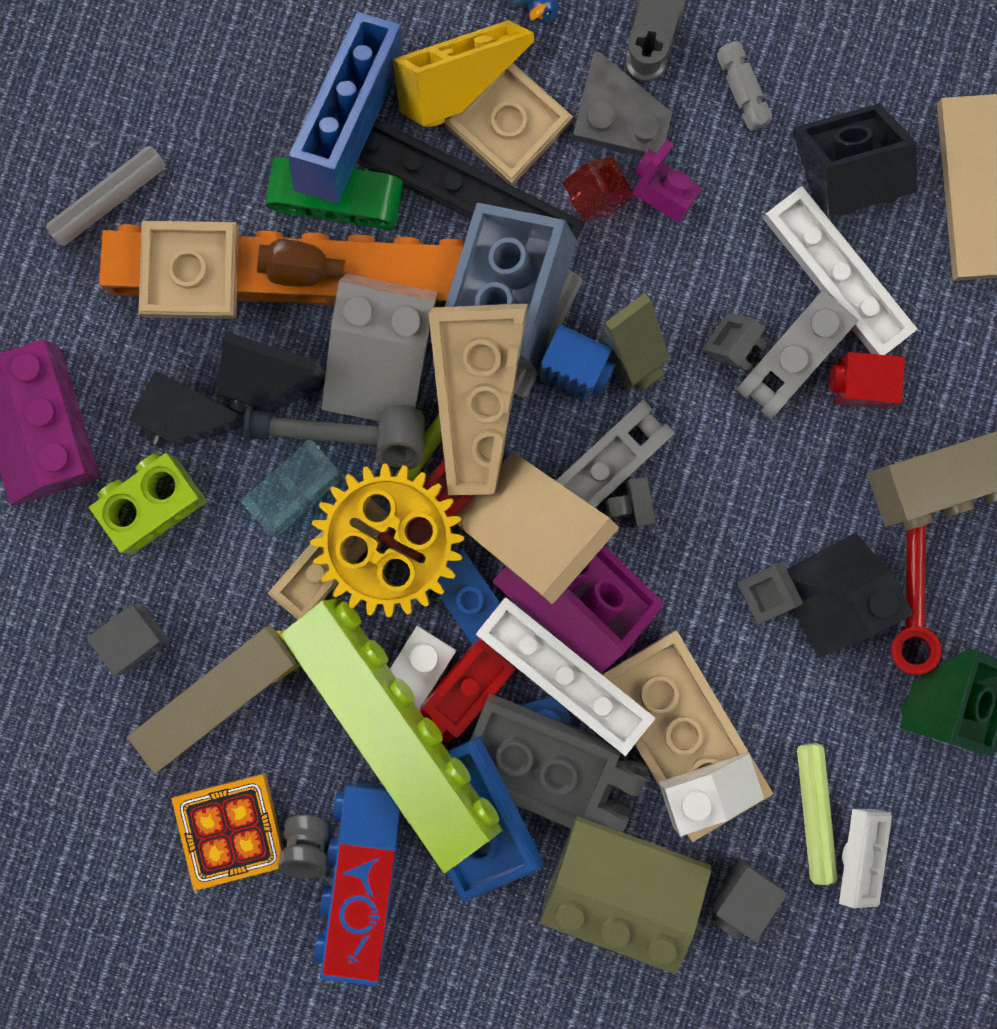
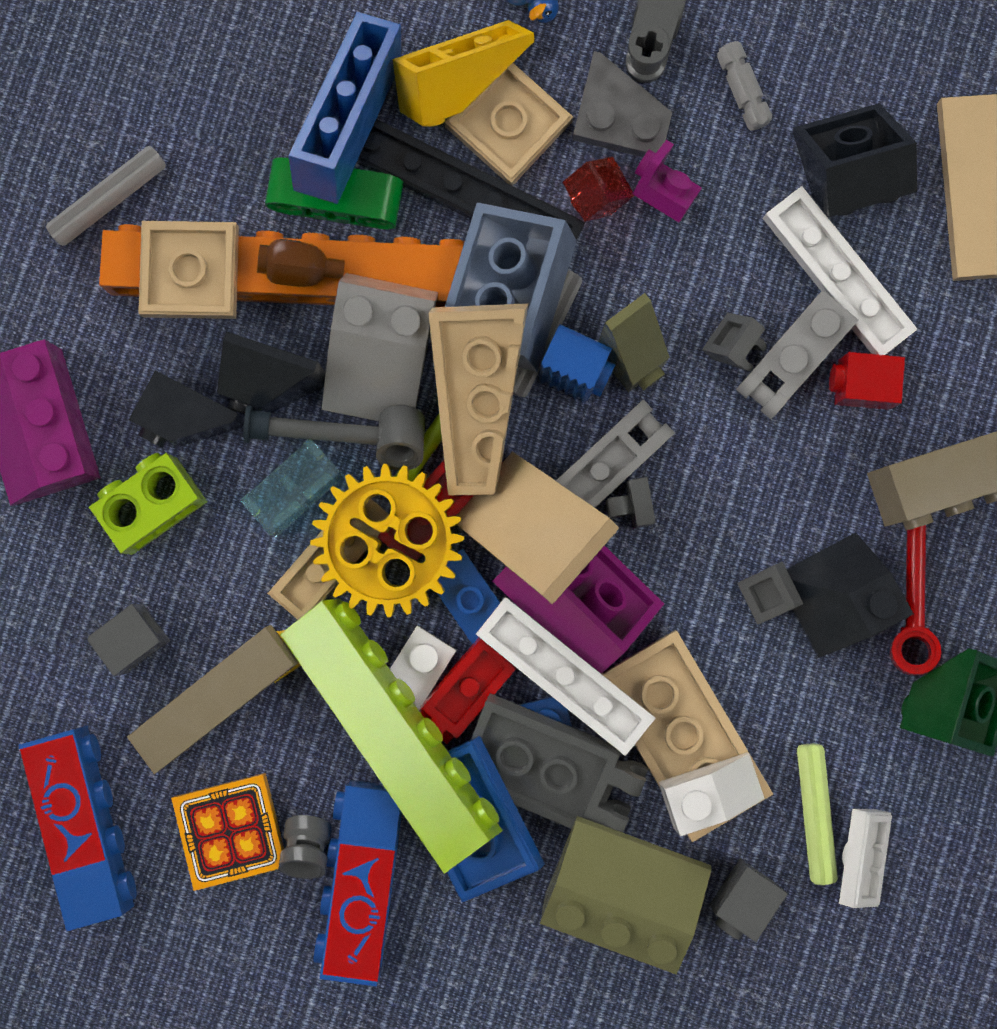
(78, 827): none -> brick

